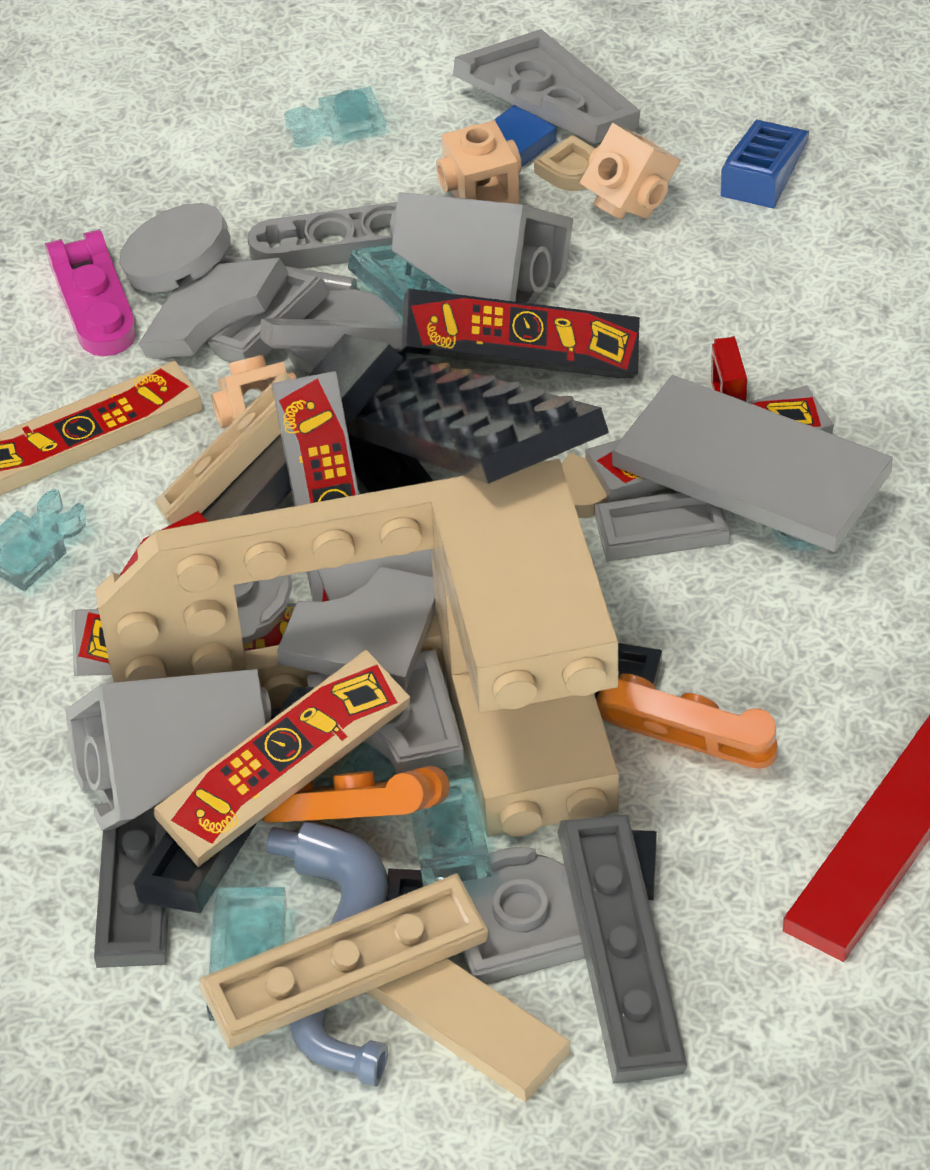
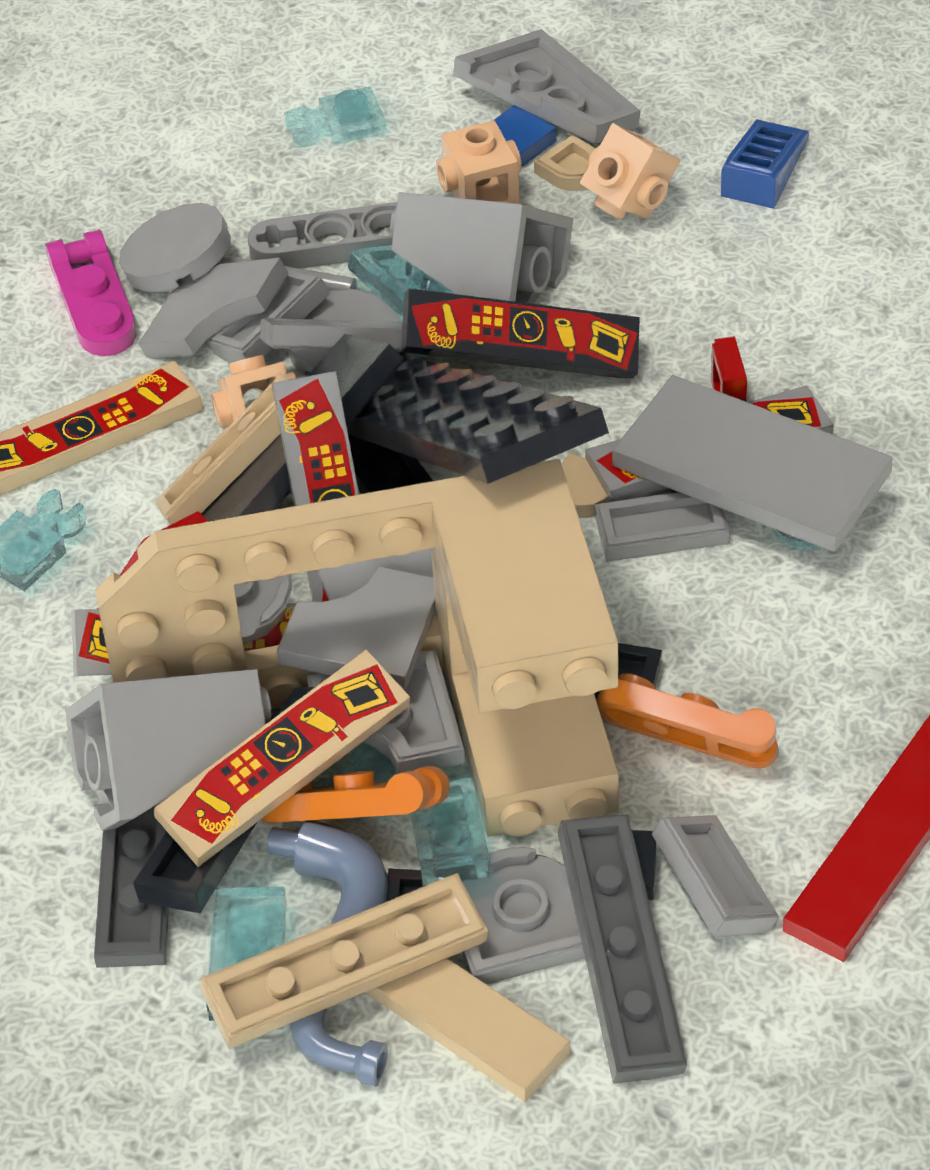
(715, 875): none -> light grey tile

